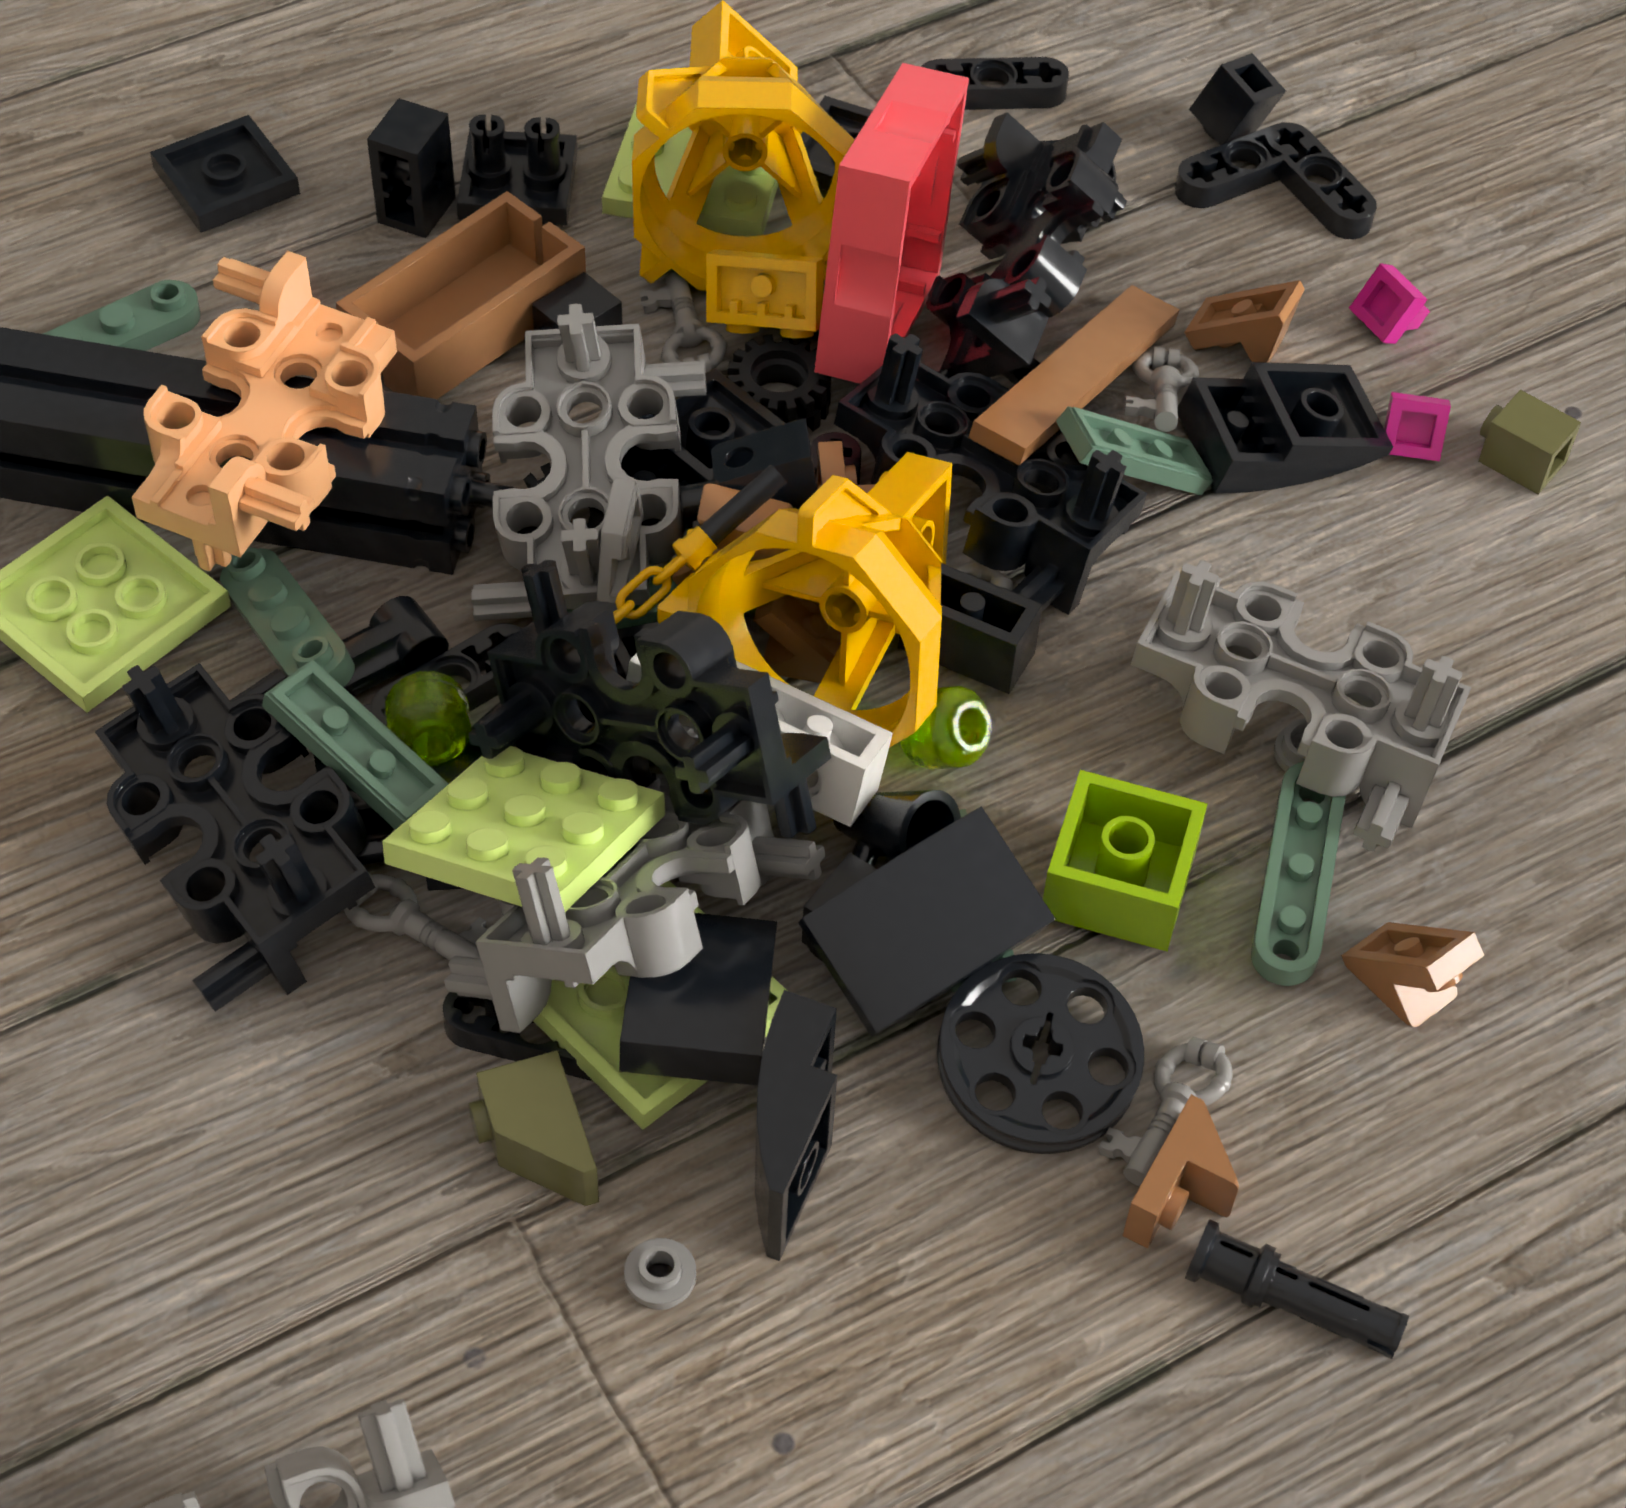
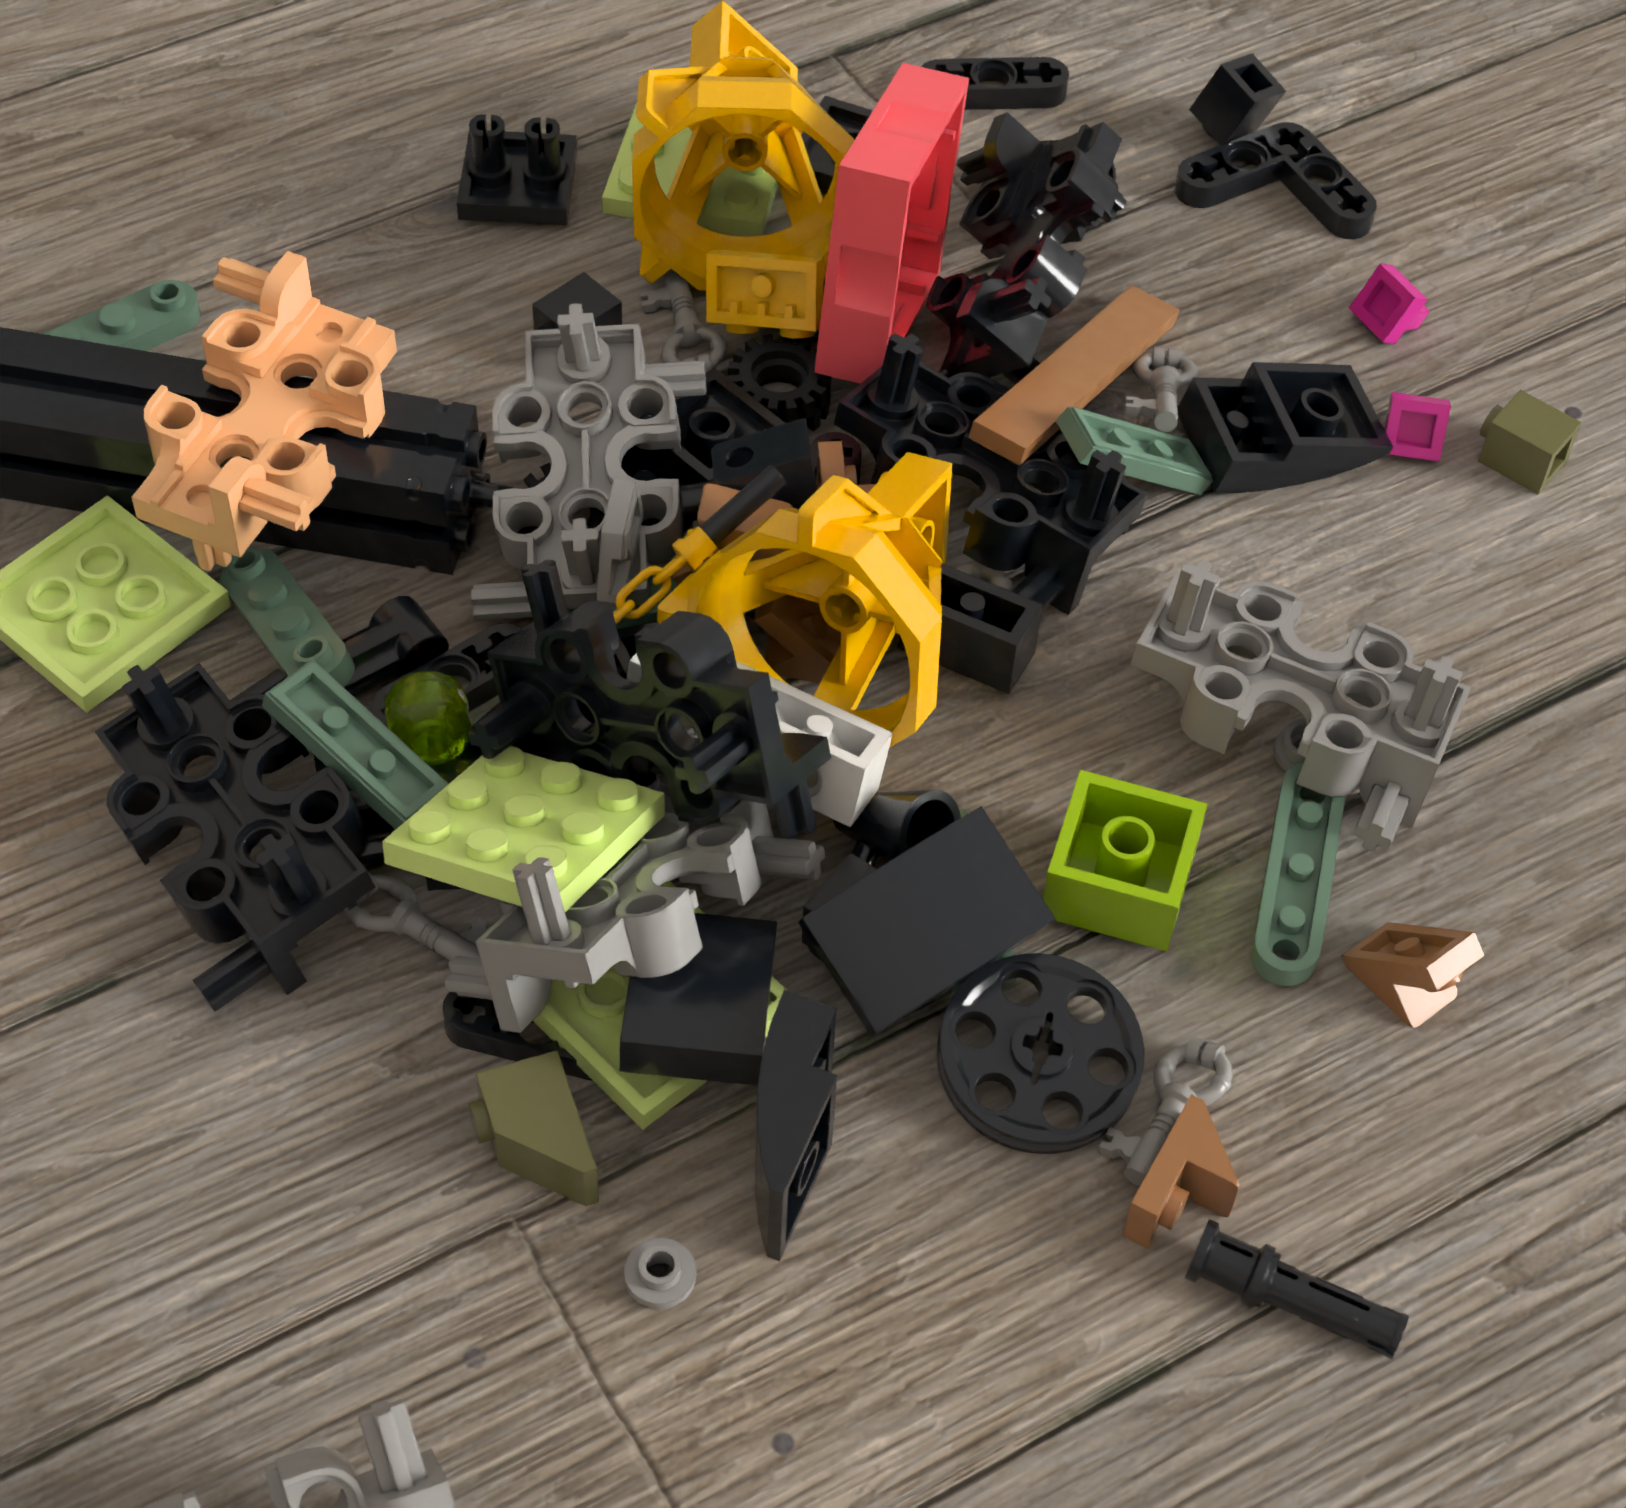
(225, 173): black plate -> none
(412, 167): black brick -> none
(466, 294): medium nougat piece -> none
(953, 733): clear neon green head -> none
(1249, 316): medium nougat slope -> none

